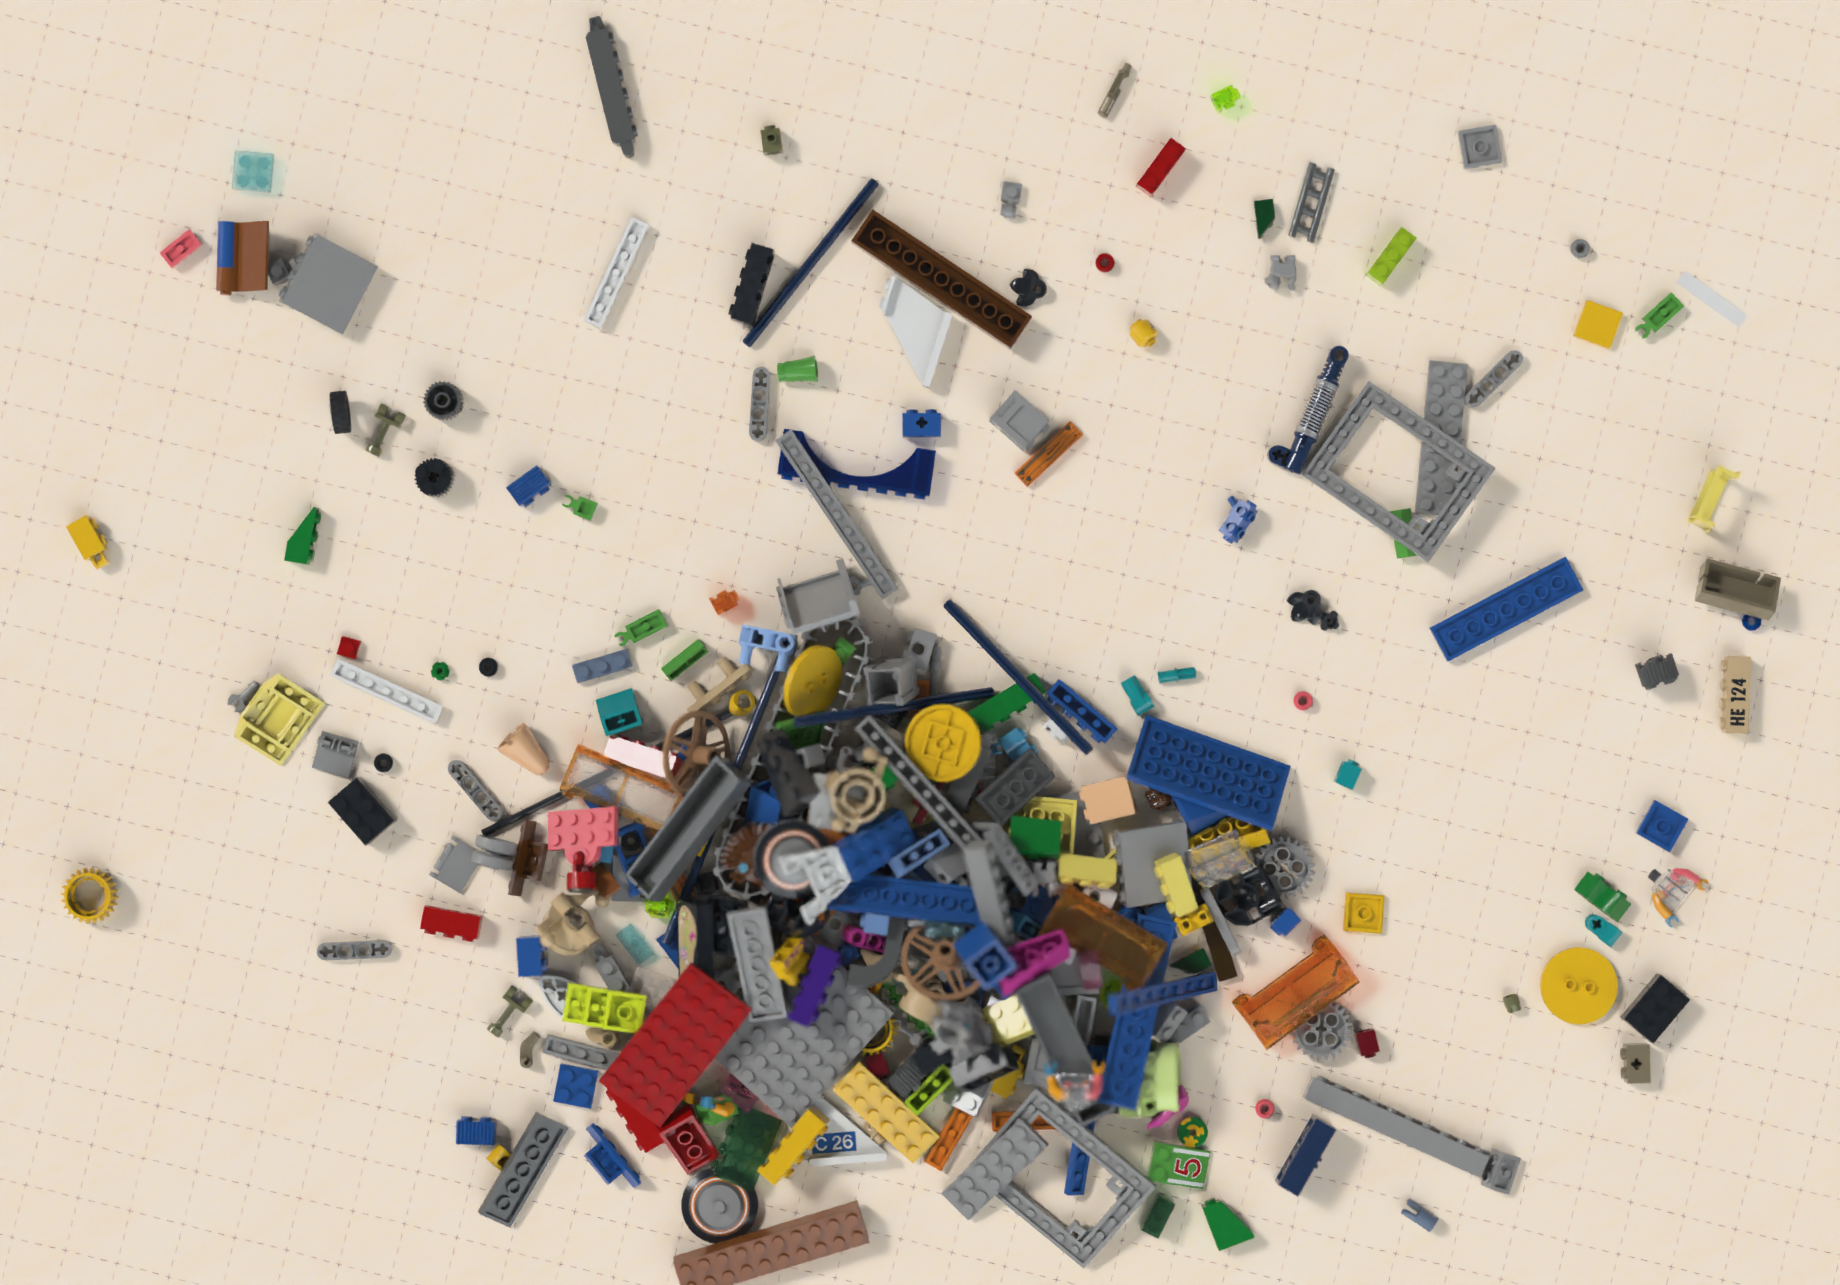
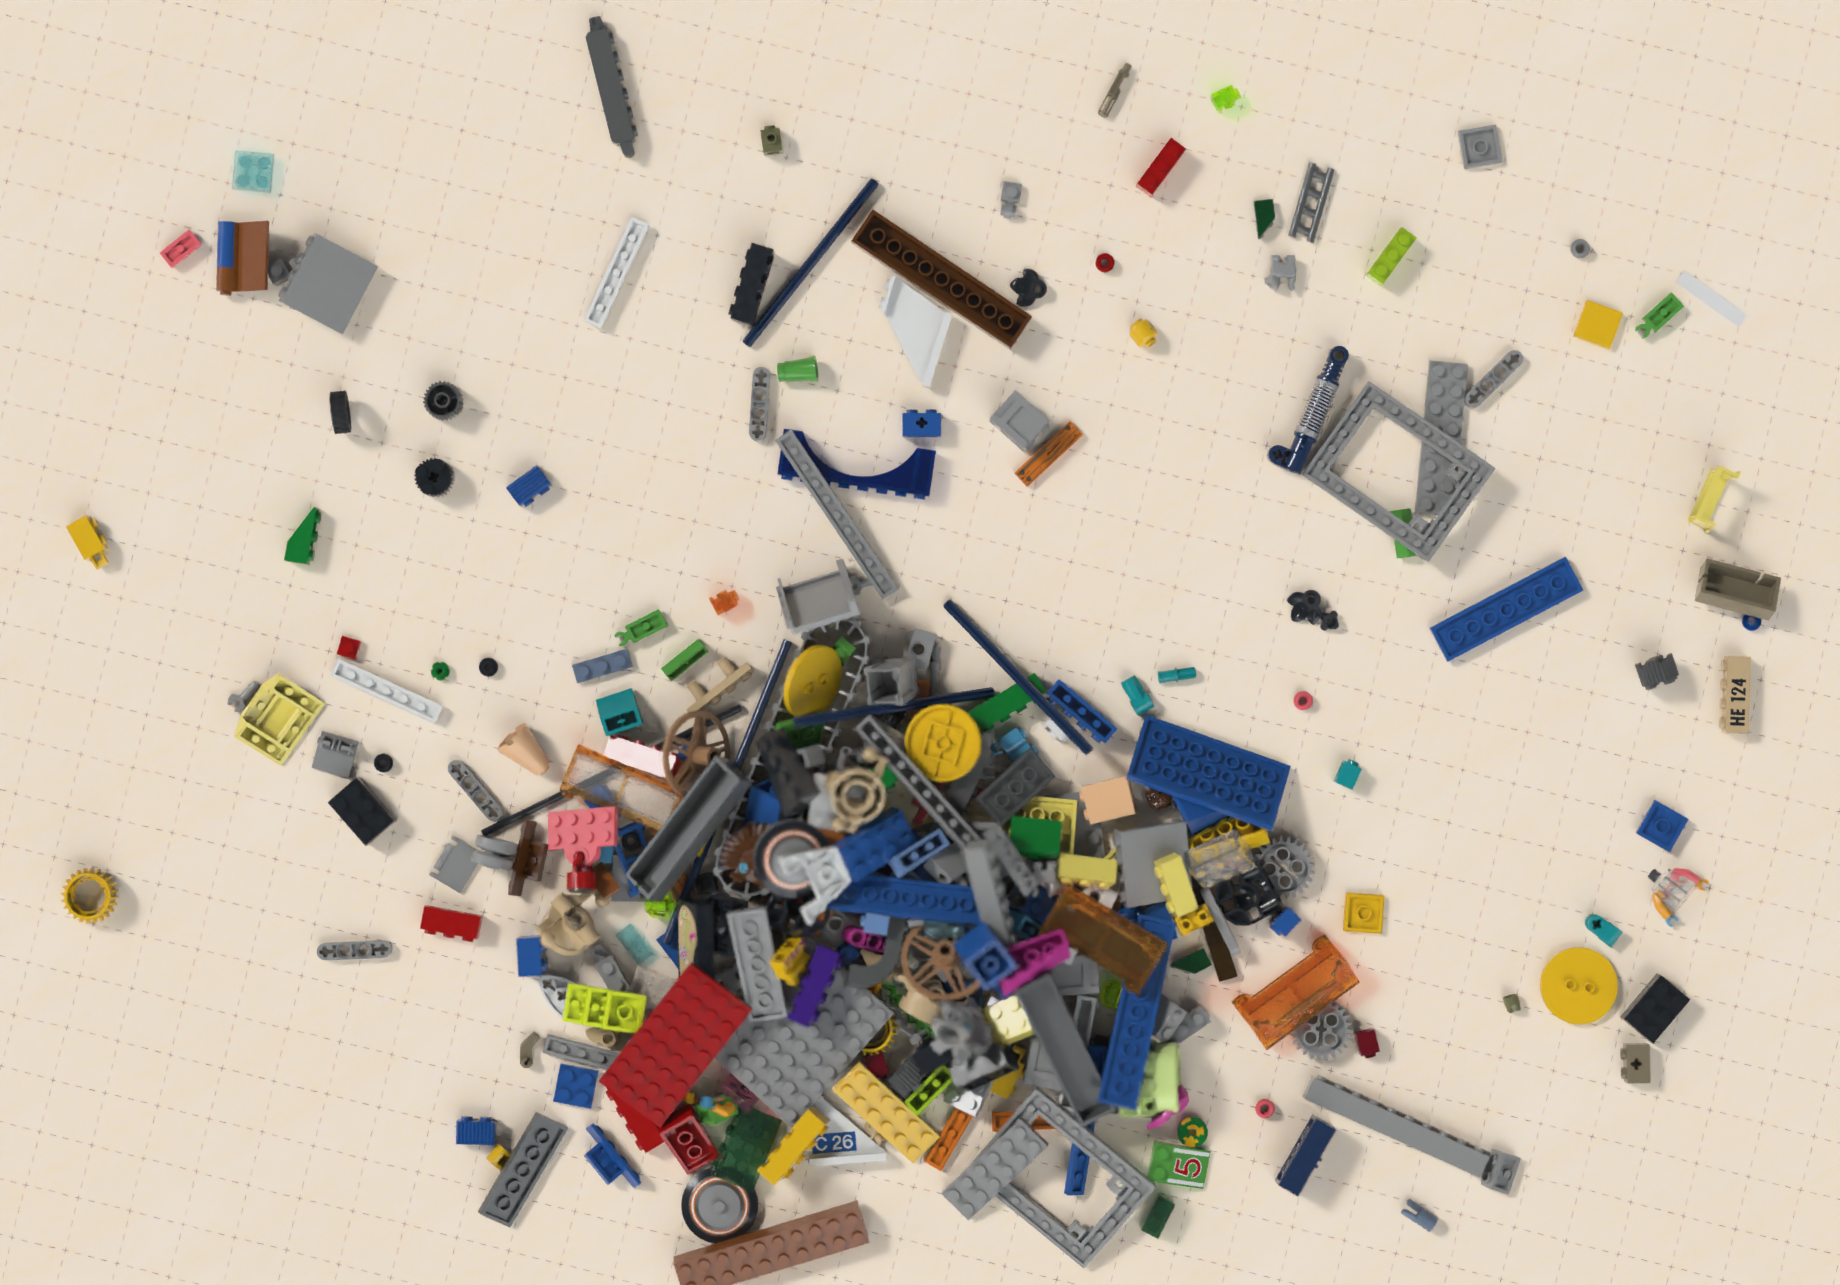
(374, 448): olive bar -> none
(496, 1028): olive bar -> none
(583, 507): bright green plate -> none
(734, 707): yellow piece -> none
(772, 640): light blue piece -> none
(1074, 1089): torso -> none
(1090, 969): clear pink slope -> none
(1162, 993): blue plate -> none
(1225, 1225): green slope -> none
(1238, 519): brick -> none
(1602, 896): green brick -> none

